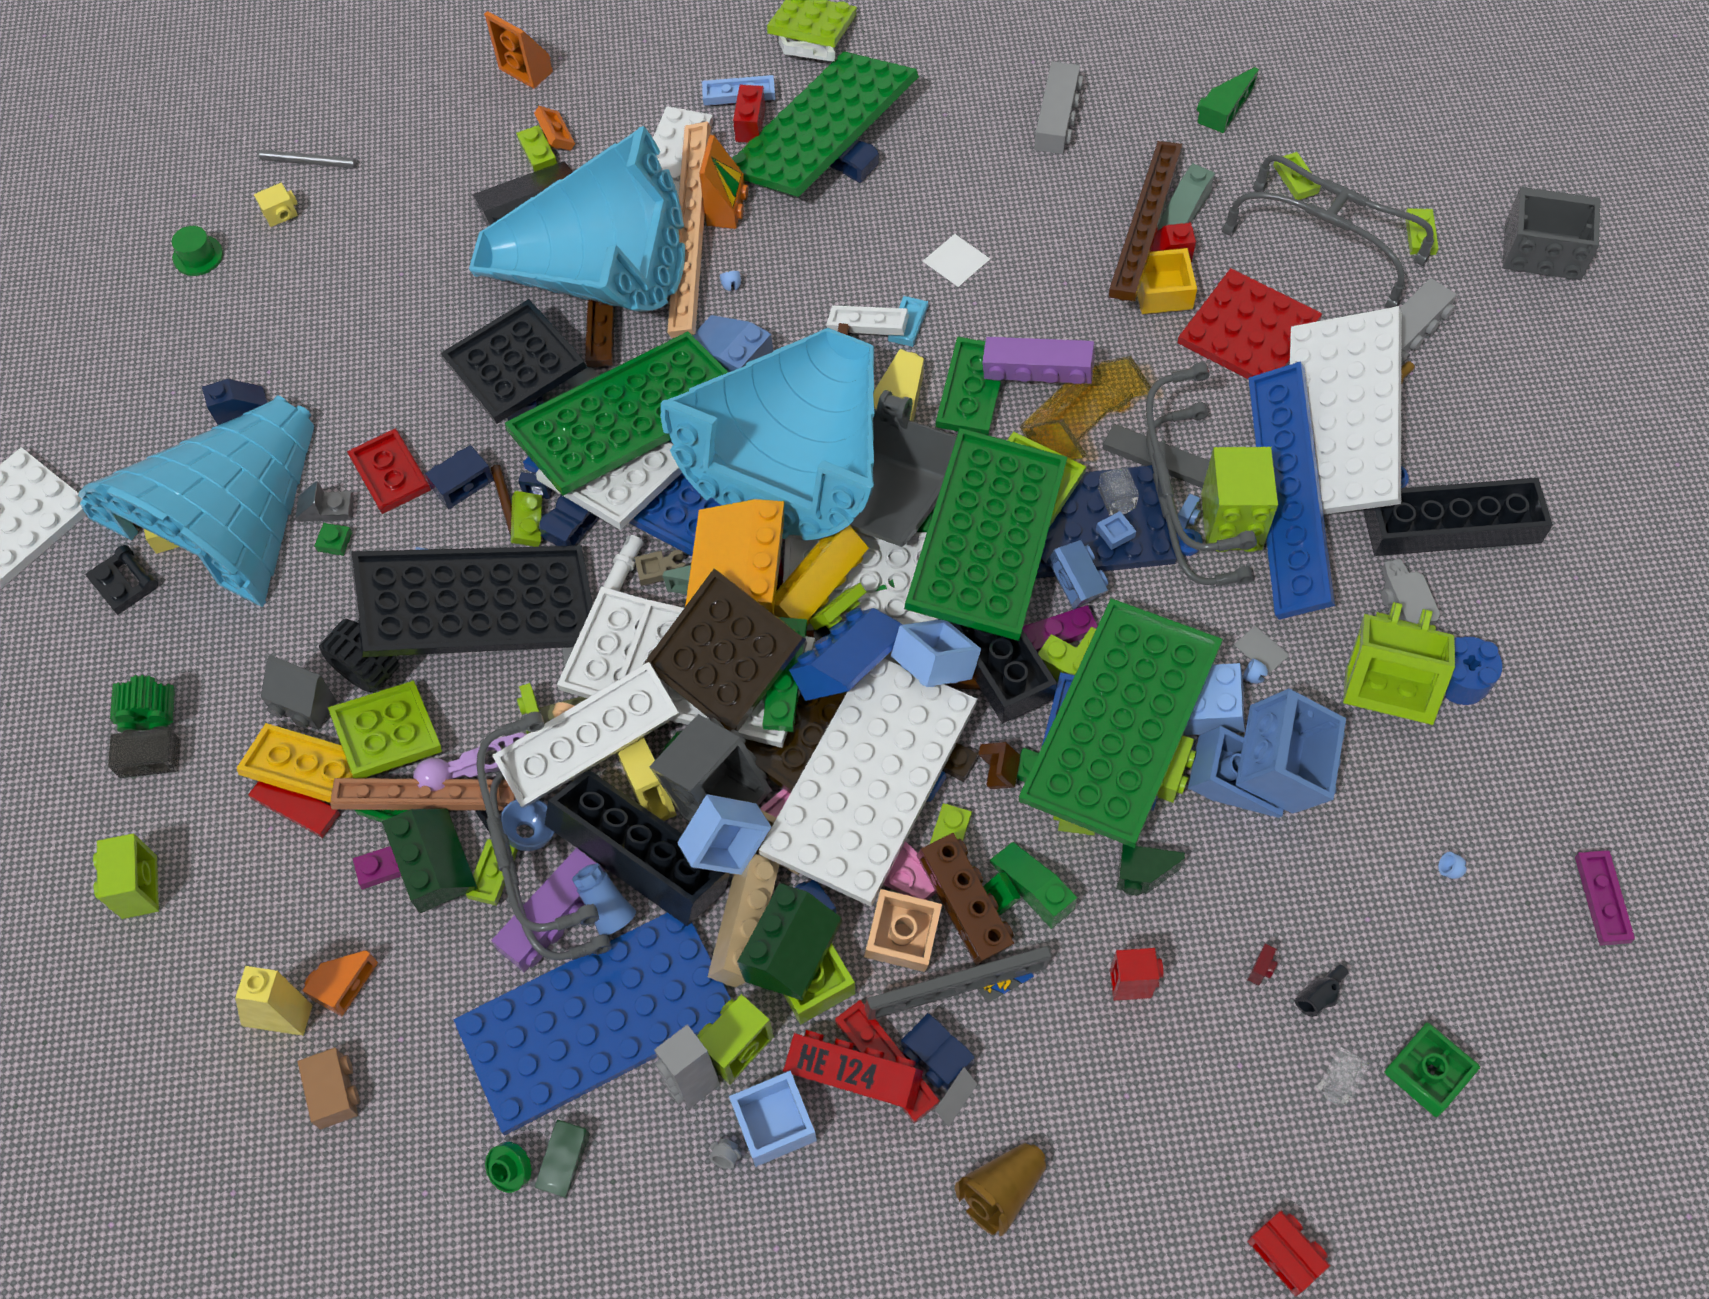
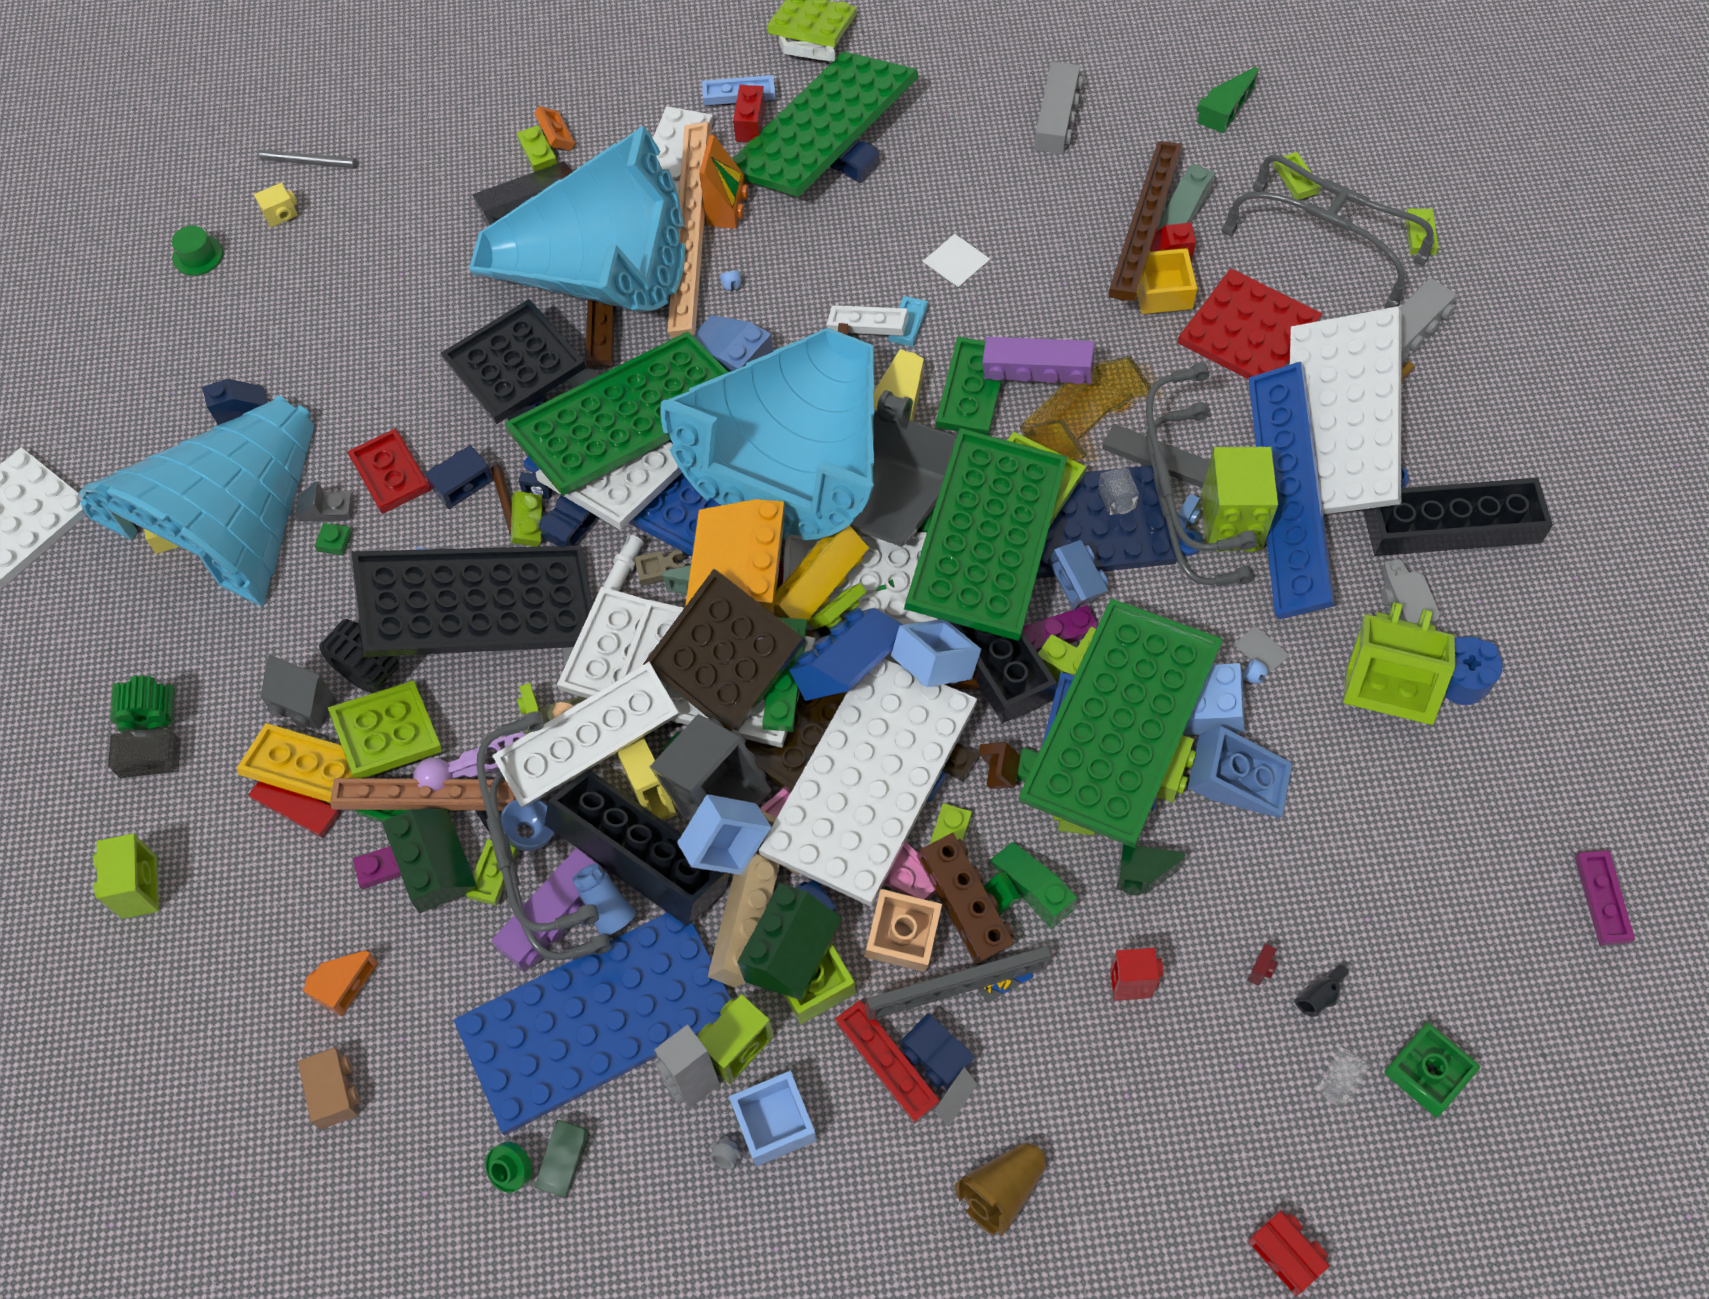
(114, 586): black plate -> none
(271, 1002): light yellow slope -> none
(518, 52): orange slope -> none
(853, 1070): red brick -> none
(1116, 530): medium blue plate -> none
(1291, 751): medium blue container -> none
(1452, 865): light blue hinge -> none
(1551, 233): dark grey container -> none

